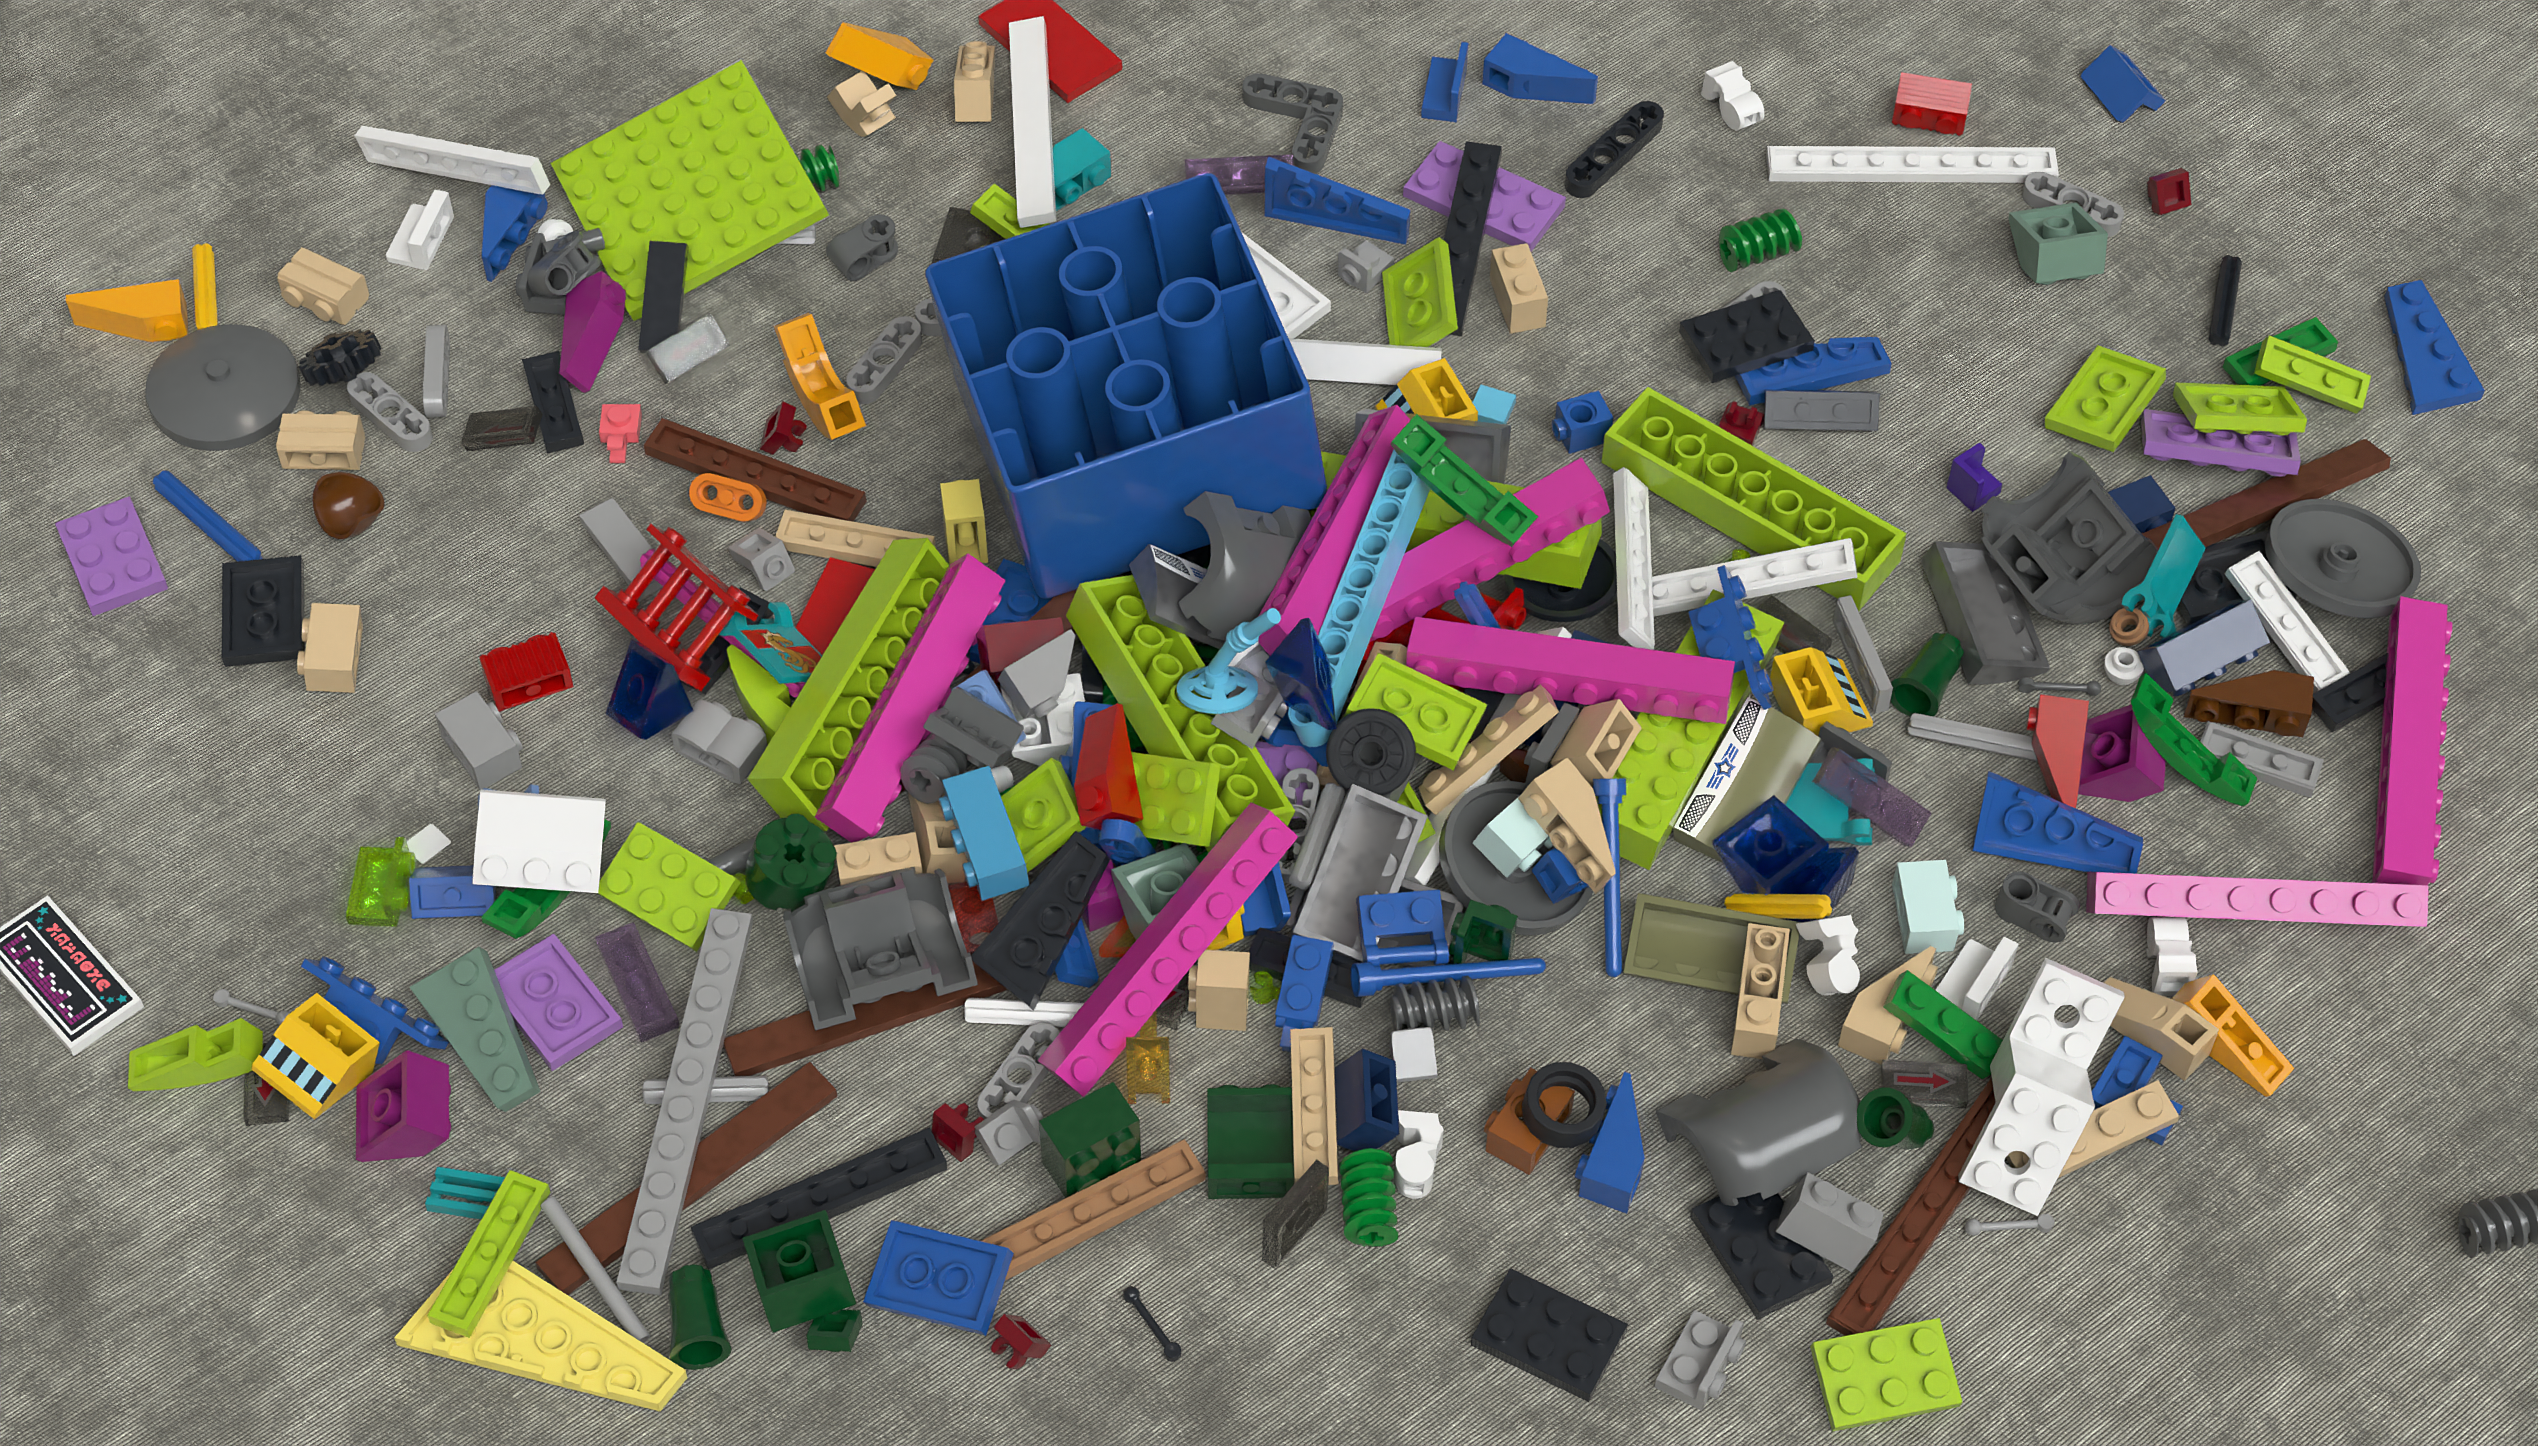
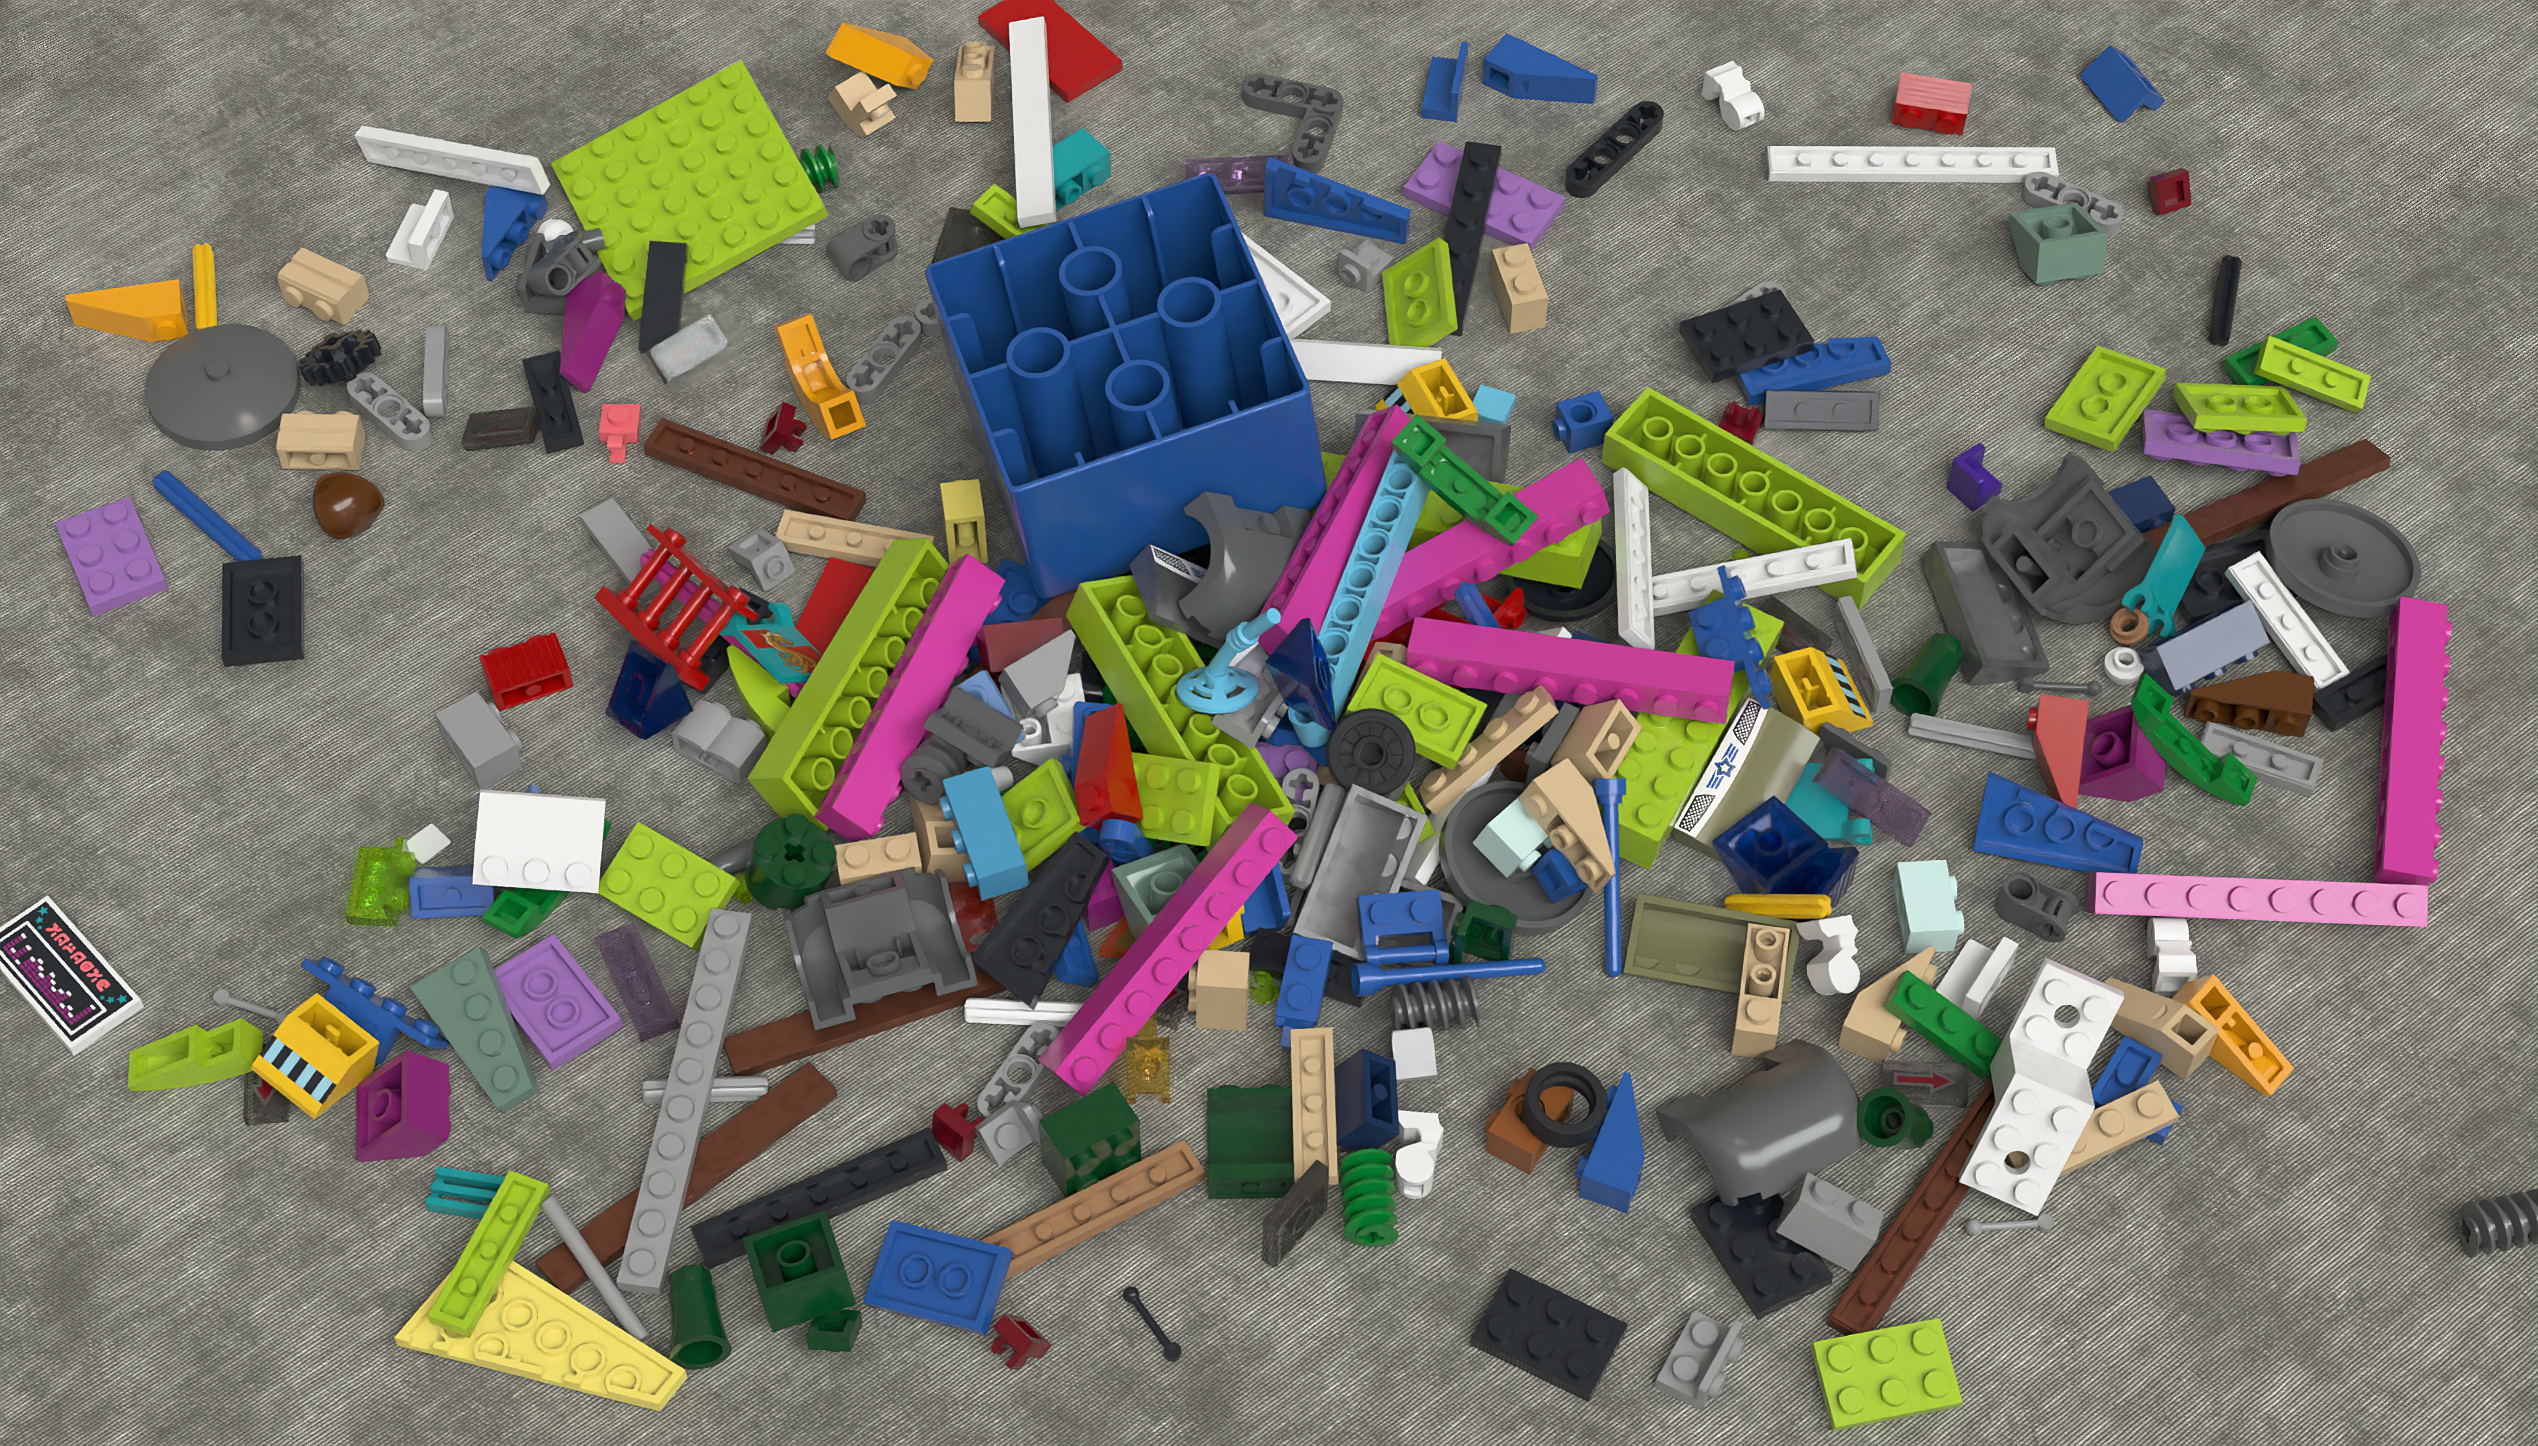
(332, 647): tan brick -> none
(729, 497): orange plate -> none
(1759, 237): green piece -> none
(2431, 357): blue wing -> none

